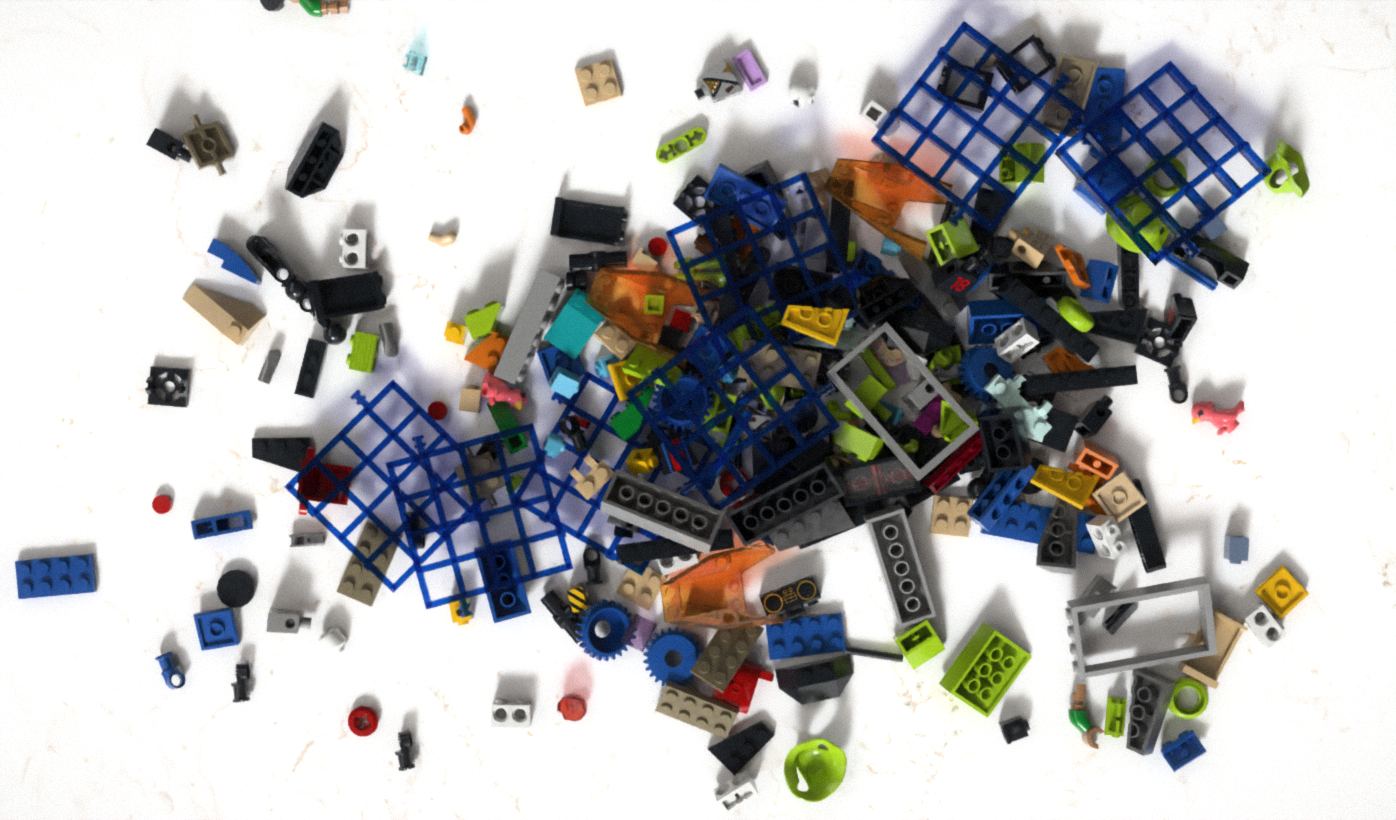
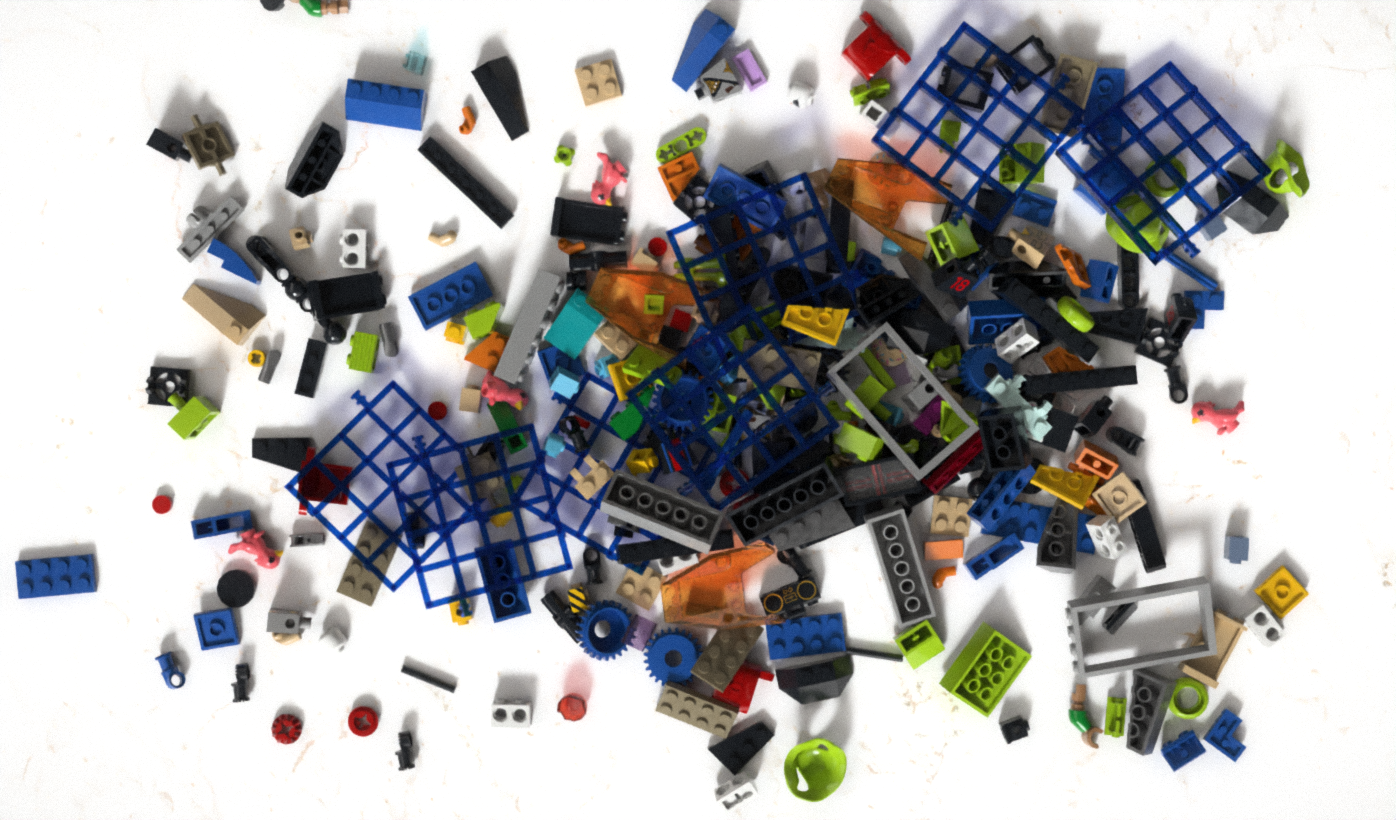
(192, 416): none -> lime brick
(208, 227): none -> light grey plate
(251, 357): none -> yellow bush
(255, 544): none -> coral animal
(286, 638): none -> tan arm
(294, 732): none -> red gear
(301, 238): none -> tan plate
(385, 104): none -> blue slope
(428, 679): none -> black bar
(450, 296): none -> blue plate
(465, 182): none -> black plate
(501, 519): none -> yellow plate
(502, 91): none -> black wedge
(559, 155): none -> lime plate
(570, 248): none -> orange arm
(611, 176): none -> coral animal
(678, 174): none -> orange wing
(703, 44): none -> blue wedge
(795, 561): none -> black connector
(873, 49): none -> red piece
(878, 89): none -> lime hinge
(941, 574): none -> orange arm
(943, 549): none -> orange slope
(949, 132): none -> lime plate
(993, 556): none -> blue slope
(1034, 208): none -> blue plate
(1127, 441): none -> black piece
(1205, 301): none -> blue plate
(1220, 735): none -> blue plate
(1228, 267): black arch -> none
(1255, 210): none -> black wedge

